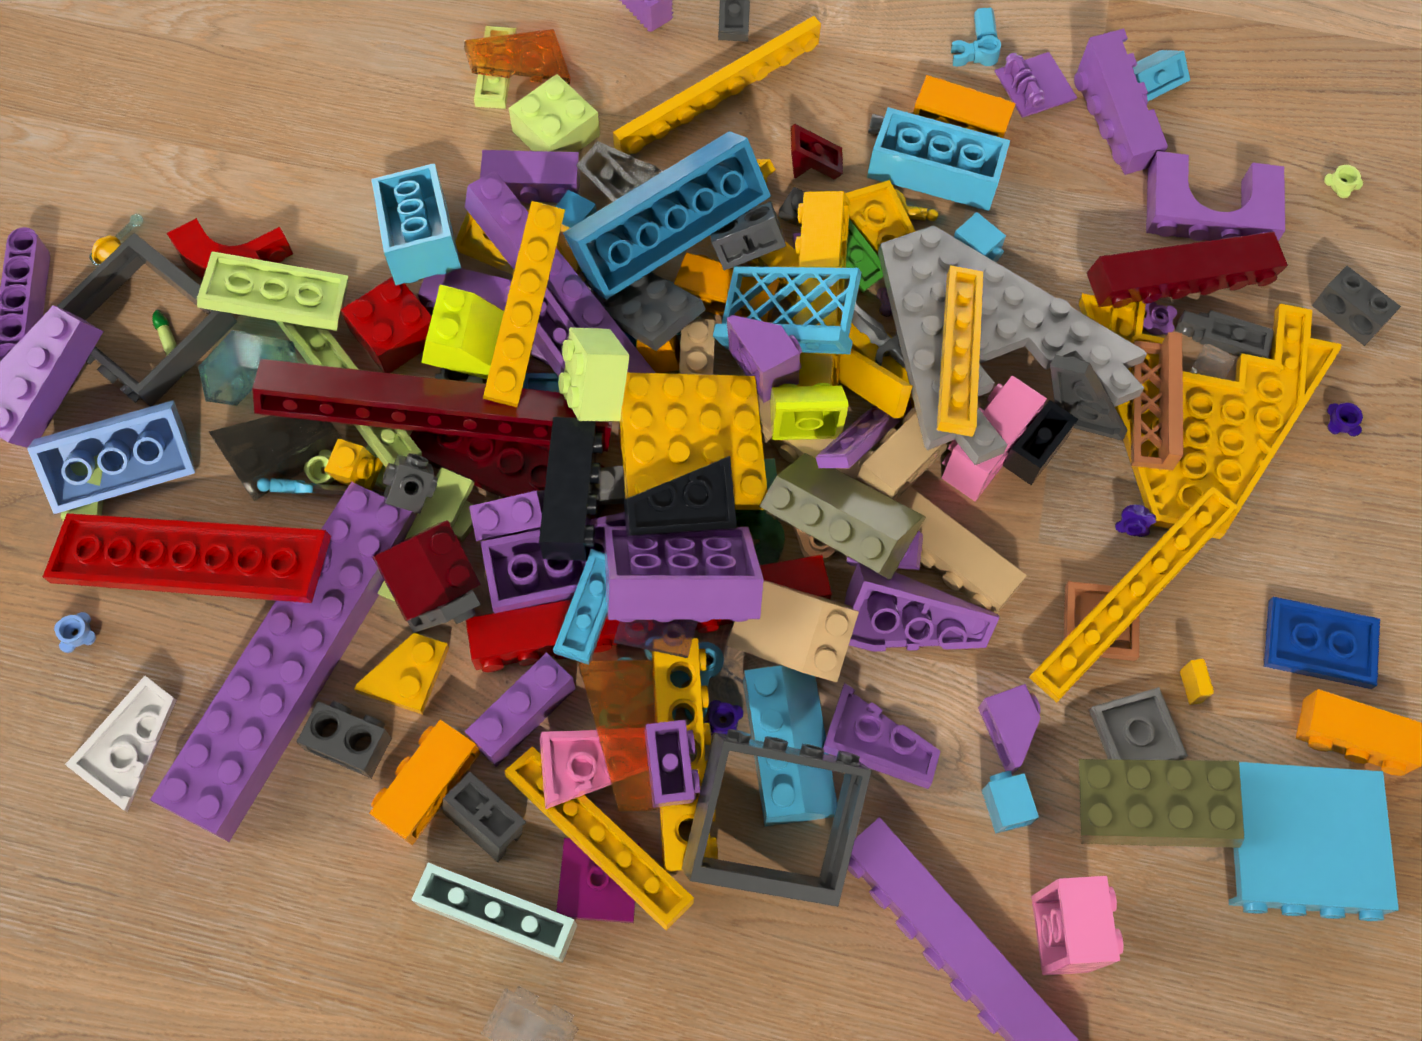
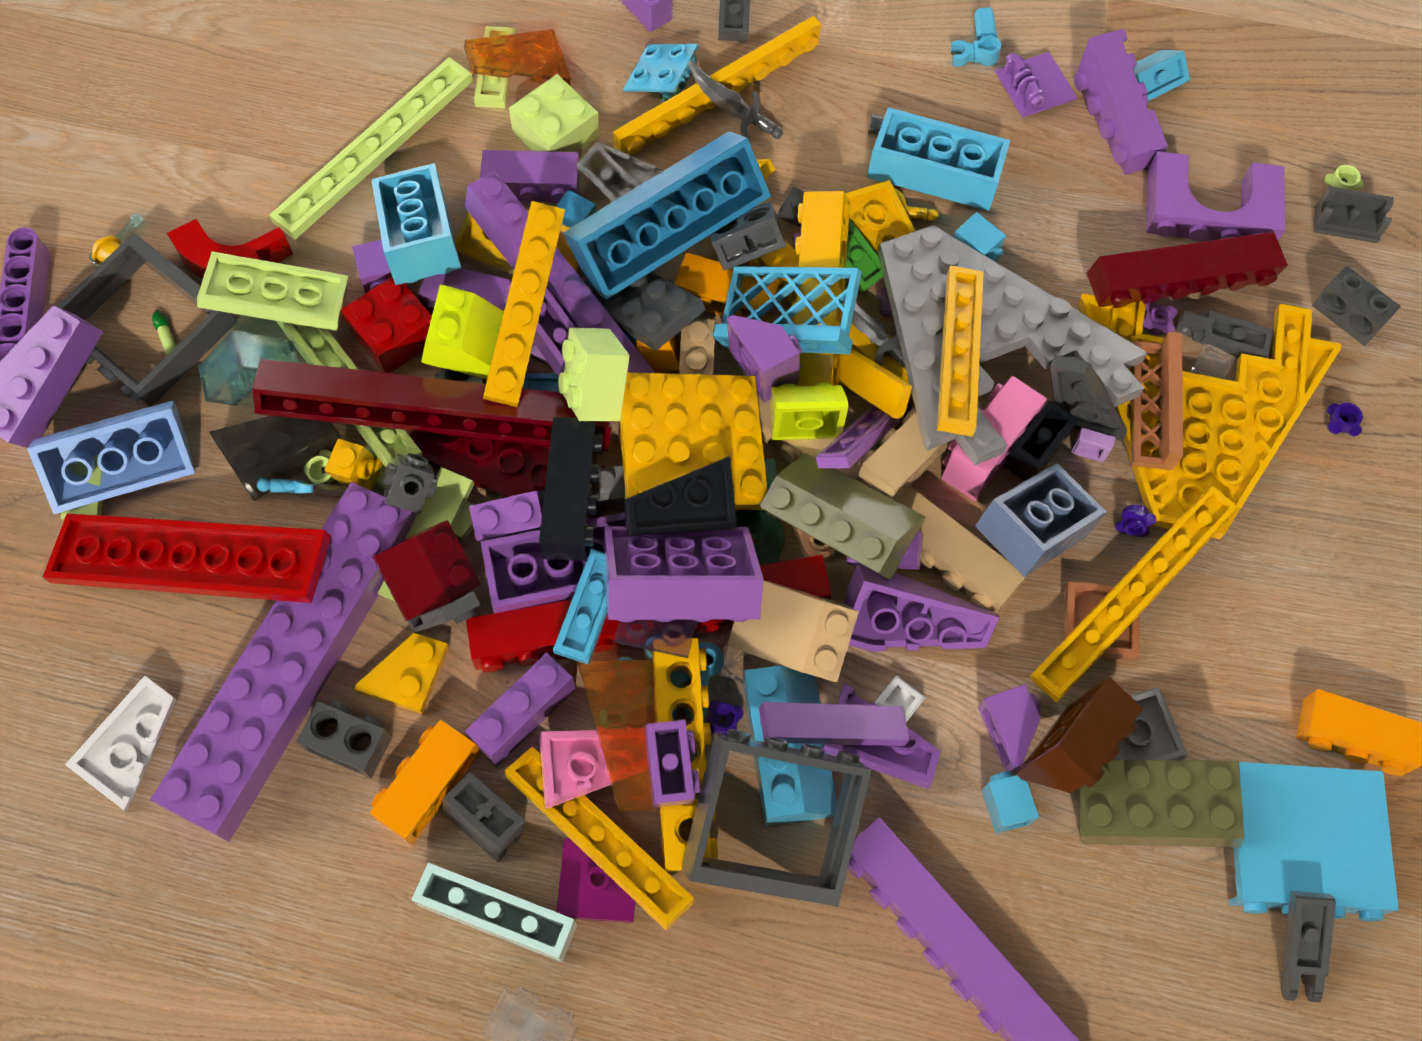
(67, 625): light blue plate -> none
(371, 148): none -> yellowish green plate
(371, 264): none -> medium lavender brick
(662, 69): none -> medium azure hinge
(734, 103): none -> piece
(814, 152): dark red slope -> none
(834, 723): none -> medium lavender tile
(901, 694): none -> white tile
(963, 107): light orange brick -> none
(1040, 519): none -> sand blue brick
(1076, 925): bright pink brick -> none
(1083, 739): none -> reddish brown slope
(1093, 445): none -> lavender tile
(1196, 681): yellow tile -> none
(1307, 943): none -> dark grey hinge
(1322, 642): blue tile -> none
(1352, 214): none -> dark grey hinge

